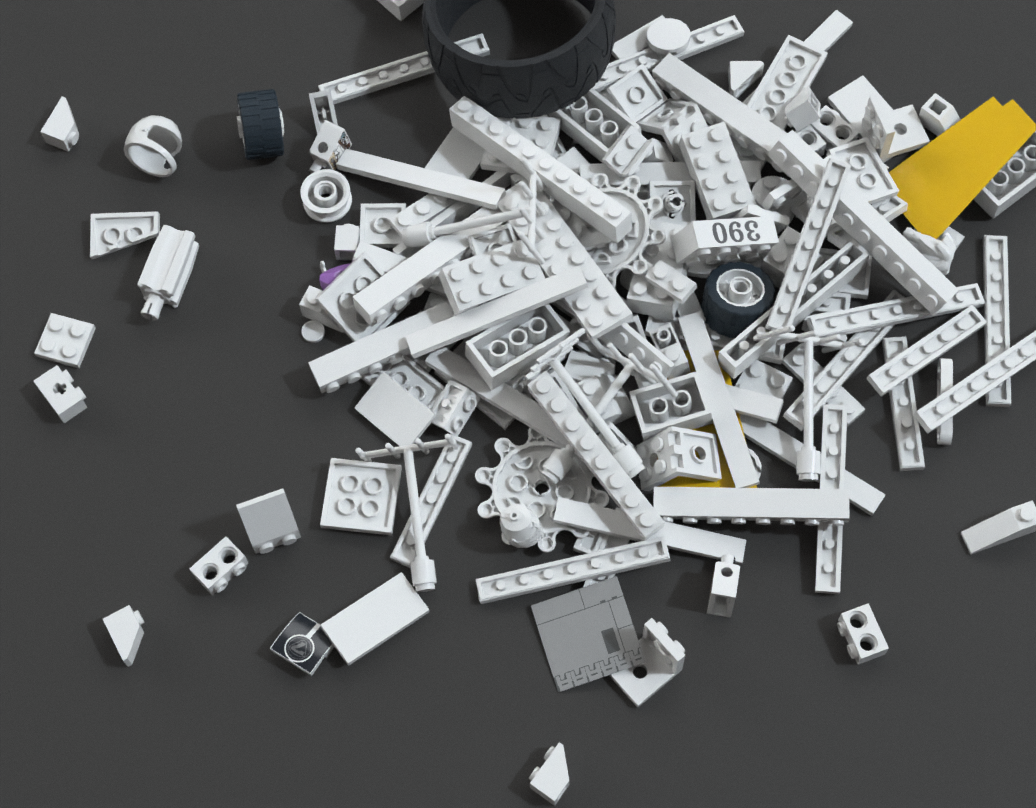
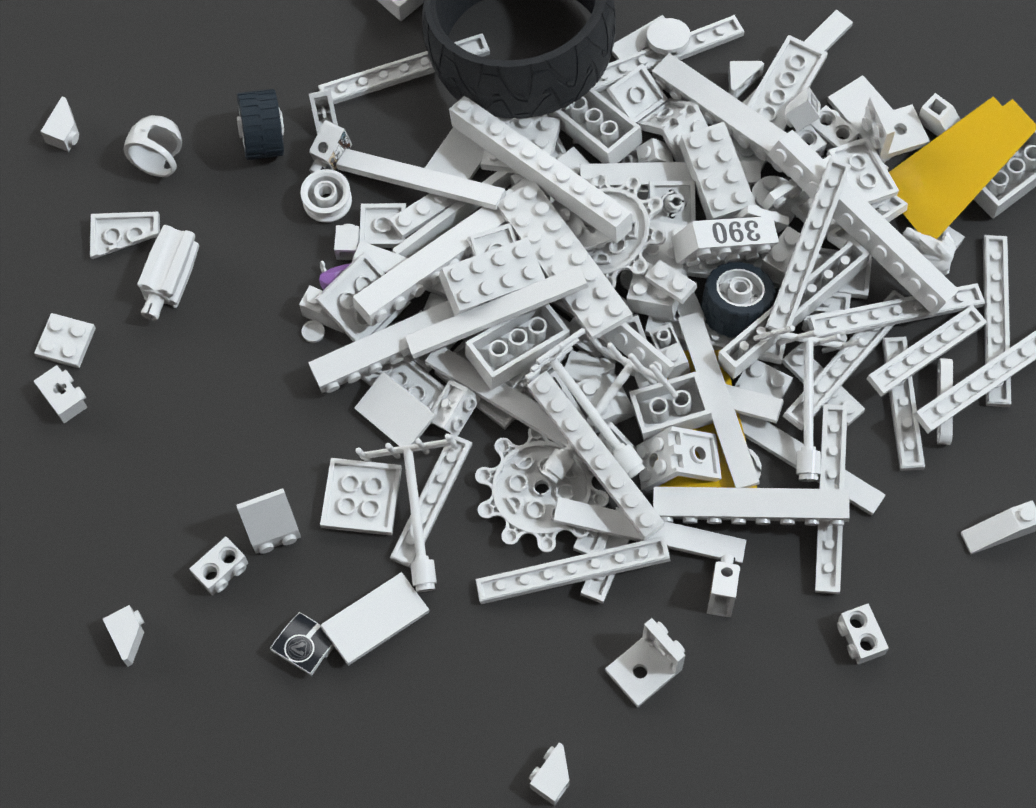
(425, 233): white piece -> none
(521, 526): white helmet -> none
(587, 634): light grey sticker -> none
(628, 152): white bracket -> none

